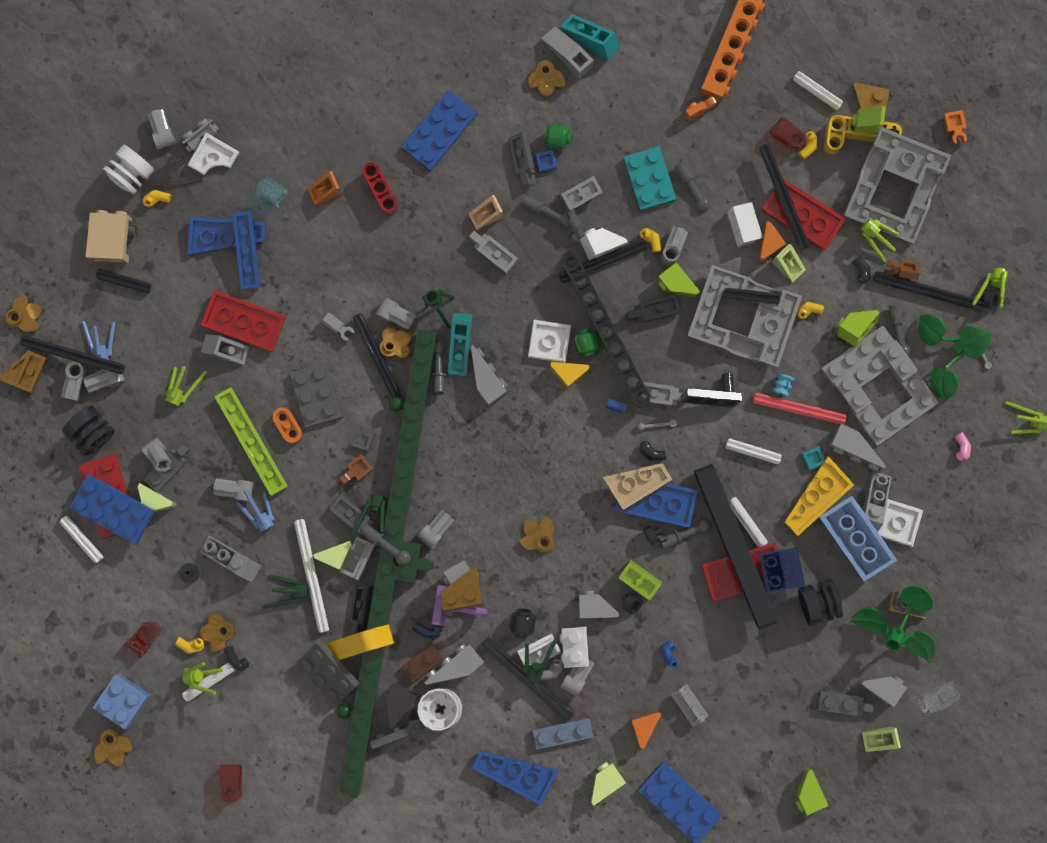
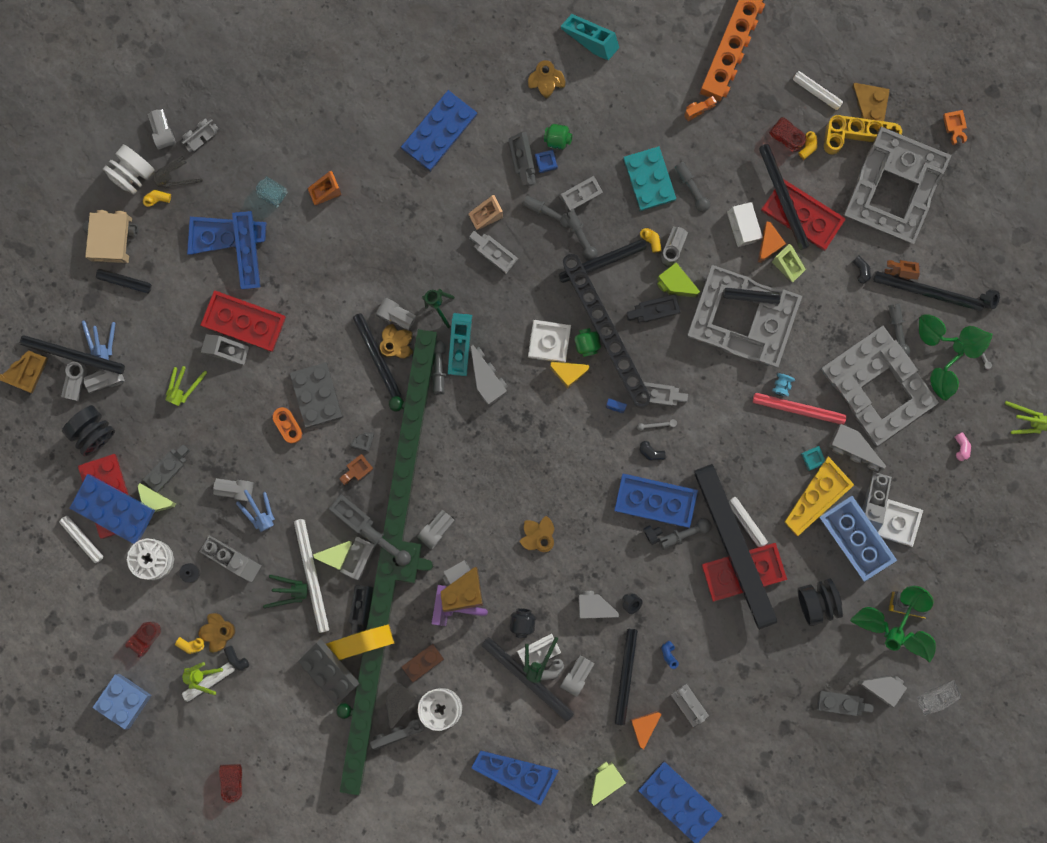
(27, 314): pearl gold plate -> none
(112, 751): pearl gold plate -> none
(156, 453): light grey piece -> none
(158, 551): none -> white wheel
(211, 154): white tile -> none
(251, 441): lime plate -> none
(337, 326): light grey bar -> none
(377, 180): red beam -> none
(377, 505): dark green plant -> none
(426, 632): dark blue arm -> none
(461, 665): light grey slope -> none
(562, 733): sand blue plate -> none
(568, 52): light grey slope -> none
(574, 647): white bracket -> none
(601, 242): white slope -> none
(626, 674): none -> black axle
(636, 484): tan wing -> none
(640, 580): lime hinge -> none
(714, 398): black piece -> none
(753, 451): white axle -> none
(781, 570): clear blue slope -> none
(808, 308): yellow arm -> none
(810, 794): lime slope -> none
(857, 326): lime slope -> none
(869, 120): lime slope -> none
(872, 229): lime plant -> none
(881, 739): yellowish green slope -> none
(998, 278): lime plant -> none

